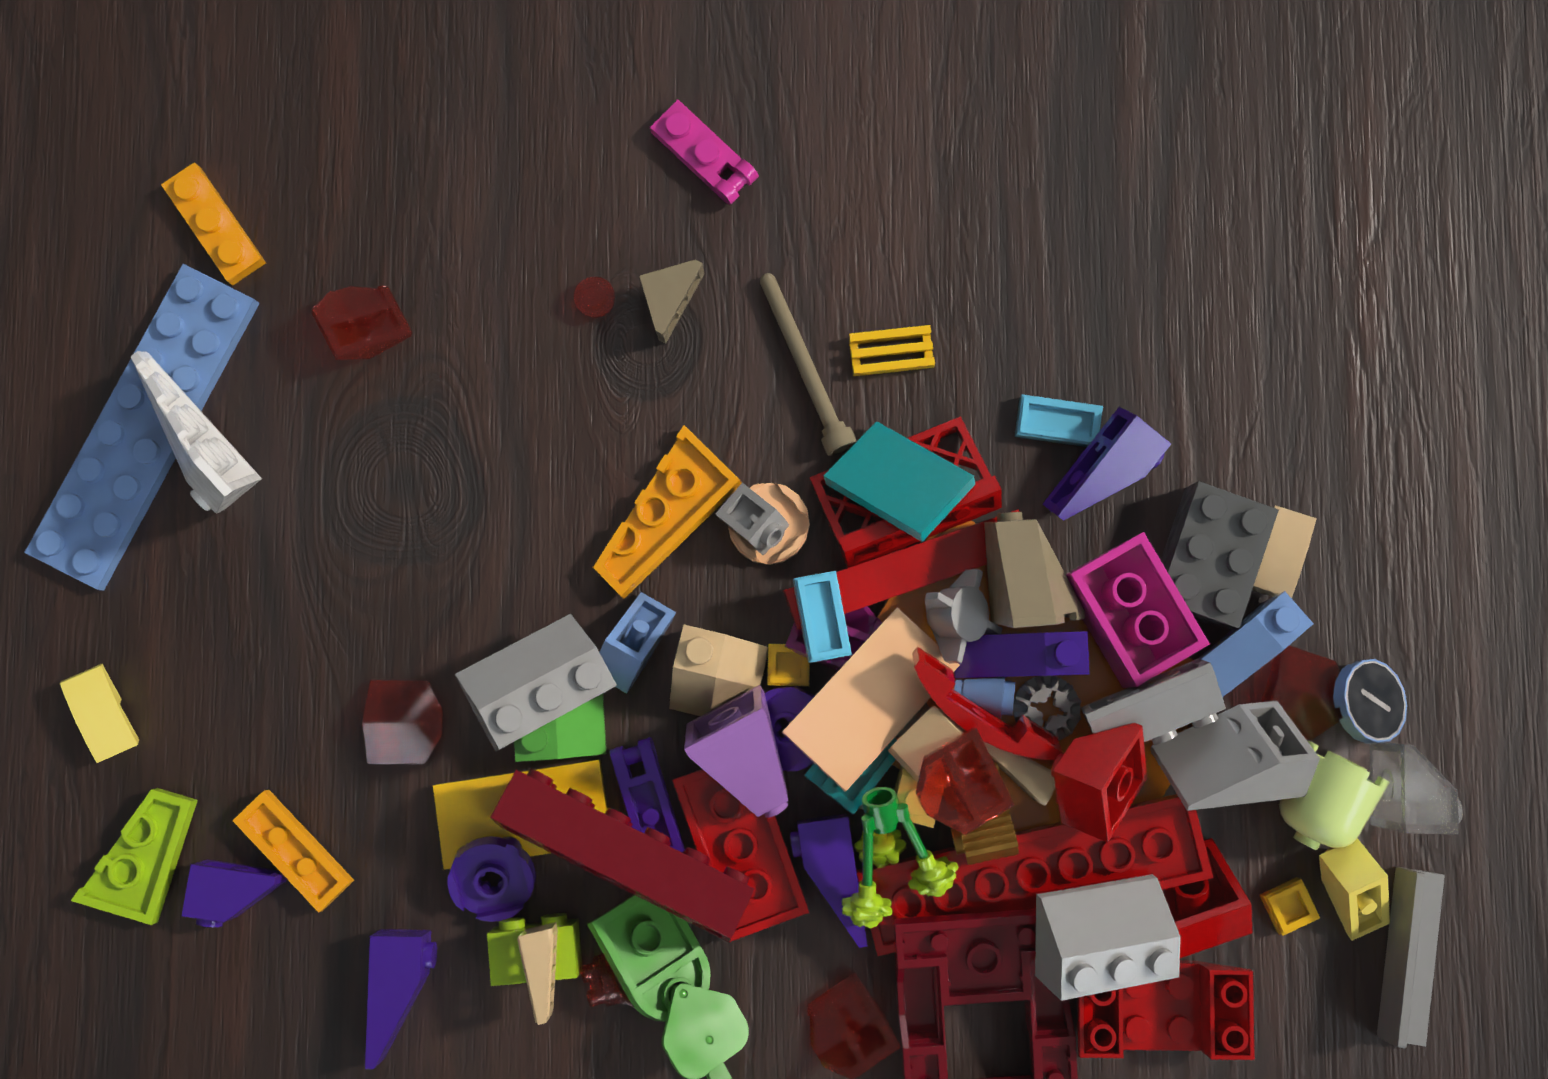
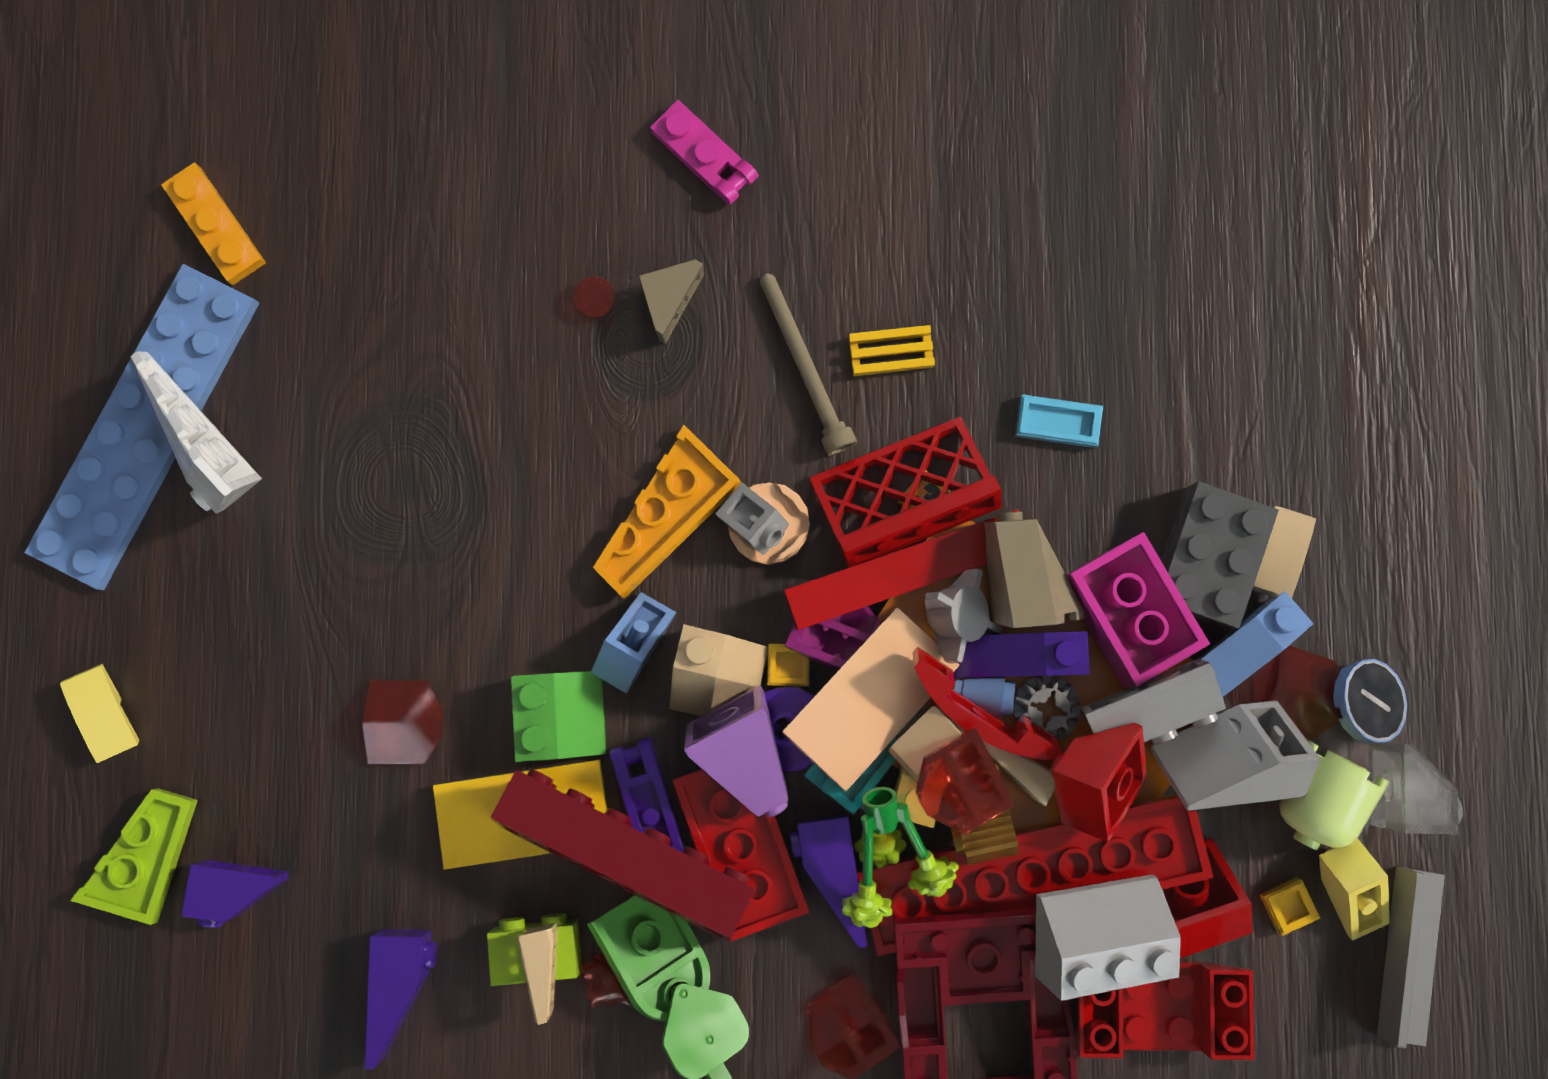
(293, 850): light orange plate -> none
(360, 322): clear red slope -> none
(491, 855): dark purple plate -> none
(535, 681): light grey slope -> none
(822, 616): medium azure tile -> none
(899, 481): teal tile -> none
(1113, 460): slope -> none

